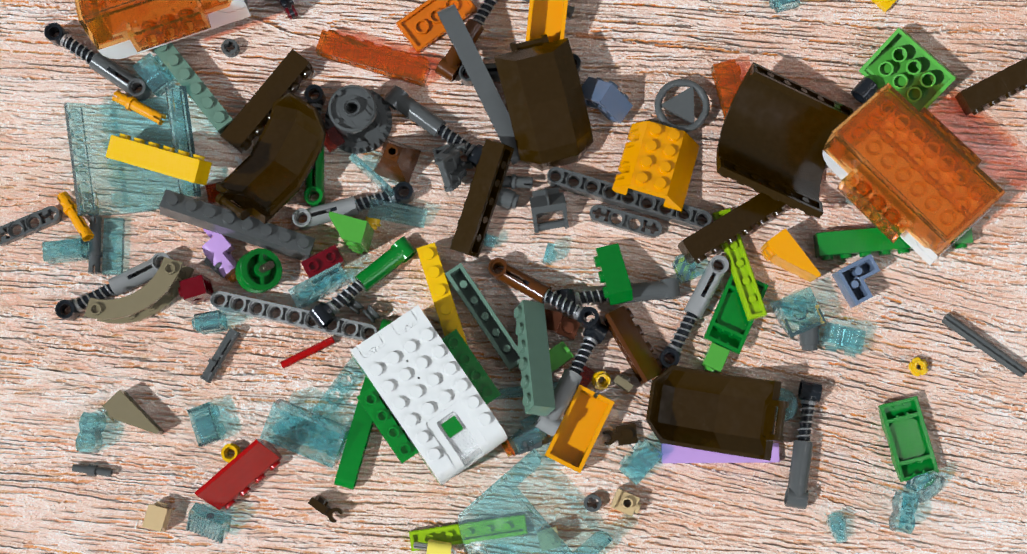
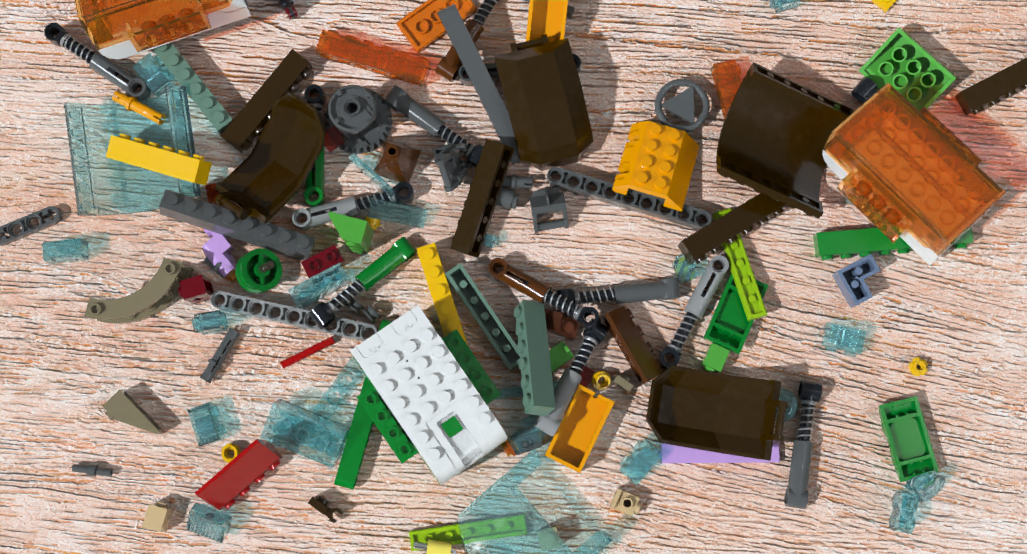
(70, 210): light orange pin -> none
(90, 434): clear light blue brick -> none
(95, 246): dark grey pin -> none
(113, 246): clear light blue tile -> none
(116, 286): piece -> none
(227, 43): dark grey bush -> none
(550, 254): clear light blue plate -> none
(593, 496): dark grey bush -> none
(606, 99): sand blue brick -> none
(613, 274): green brick -> none
(624, 434): dark brown plate -> none
(626, 218): dark grey beam -> none
(788, 255): light orange slope -> none
(798, 312): clear light blue slope -> none
(809, 339): dark grey brick -> none
(837, 526): clear light blue cone -> none
(984, 345): dark grey axle -> none

